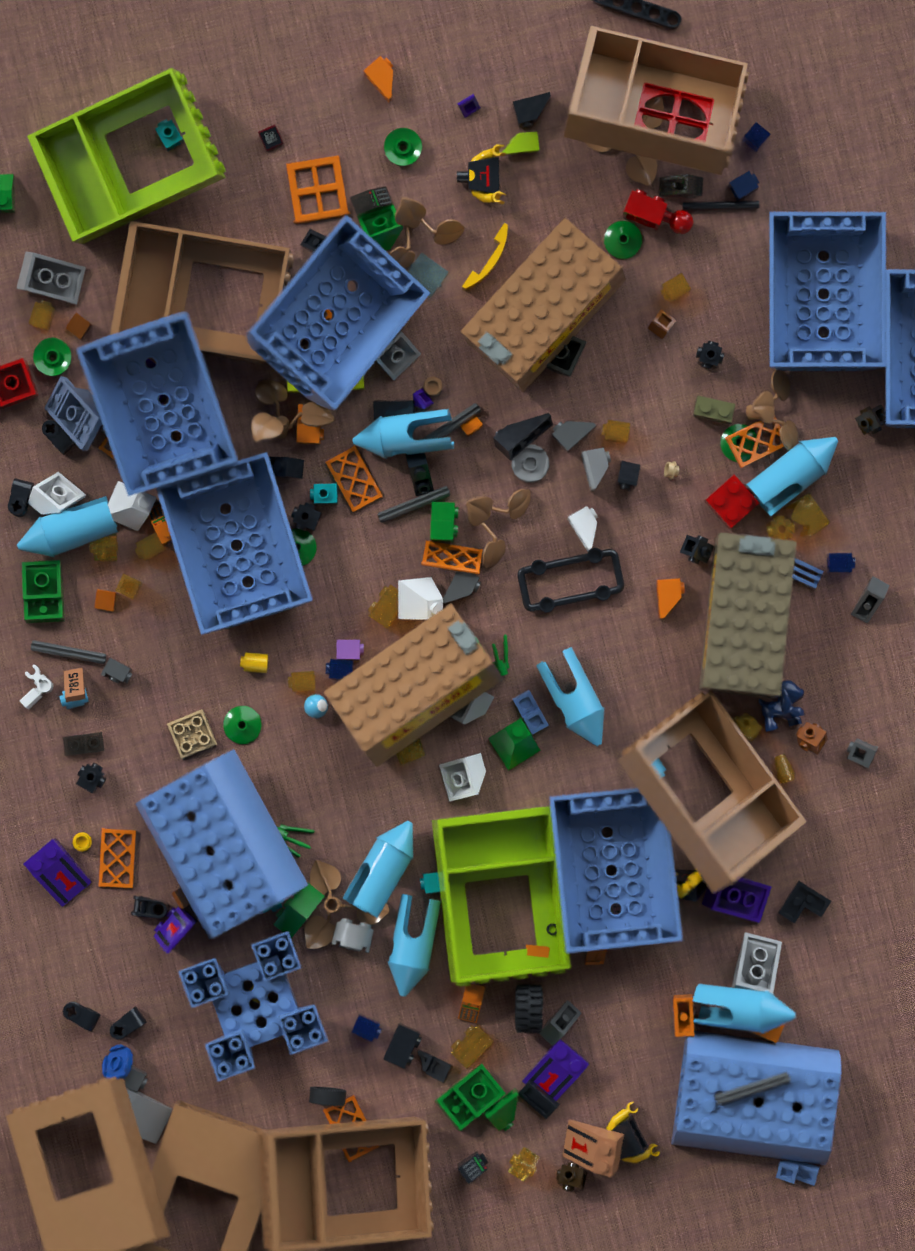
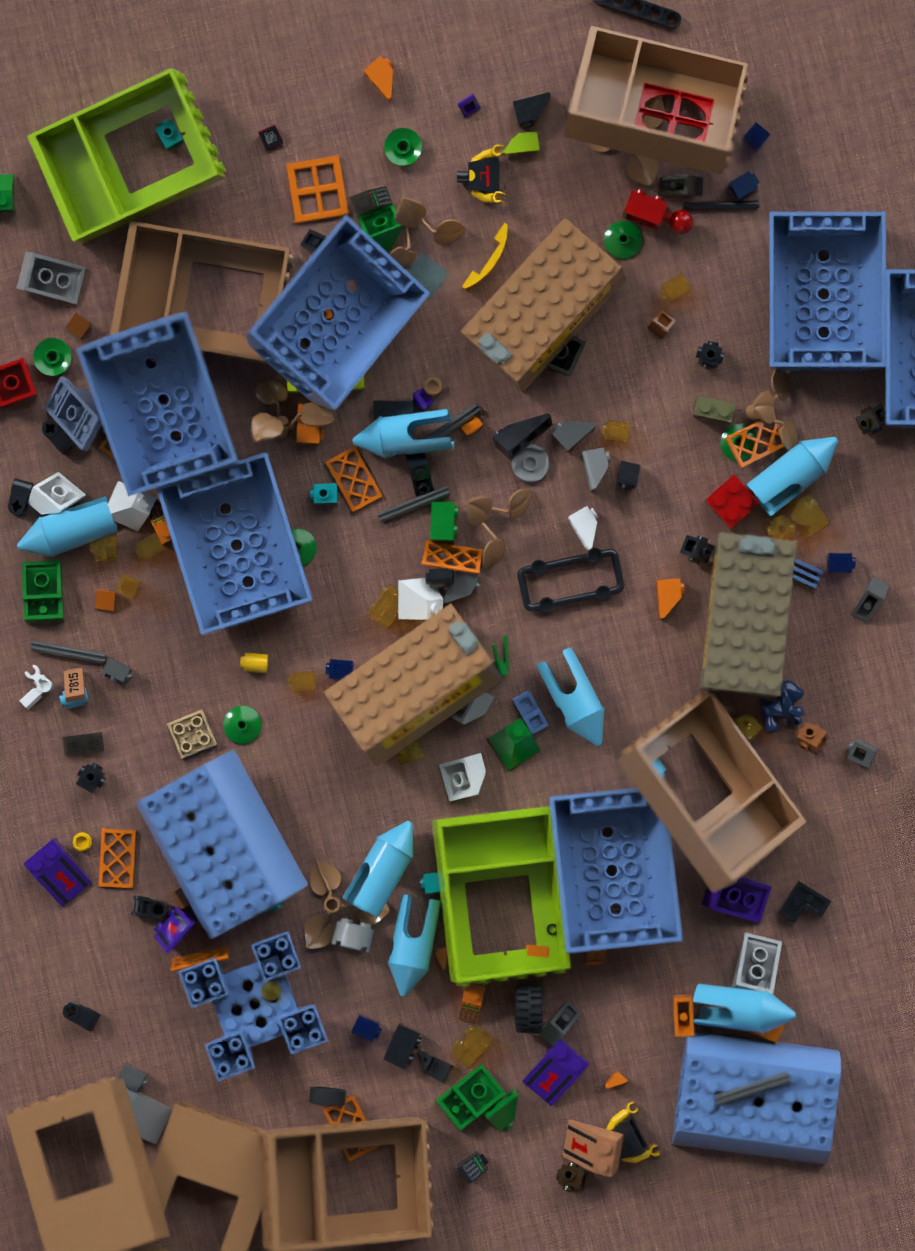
(42, 315): clear yellow brick -> none
(118, 1062): blue tile -> none
(130, 1022): black piece -> none
(181, 962): none -> orange window
(271, 990): none -> clear yellow tile
(282, 829): green plant -> none
(287, 467): black slope -> none
(298, 909): green brick -> none
(314, 517): black brick -> none
(316, 706): medium azure piece -> none
(349, 649): medium lavender brick -> none
(397, 355): light grey slope -> none
(440, 578): none -> black brick
(441, 954): none -> dark orange slope
(523, 1164): clear yellow brick -> none
(538, 1099): black tile -> none
(615, 1079): none -> orange slope
(671, 470): tan plate -> none
(689, 884): torso -> none
(784, 770): clear yellow cone -> none
(795, 1170): medium blue slope -> none

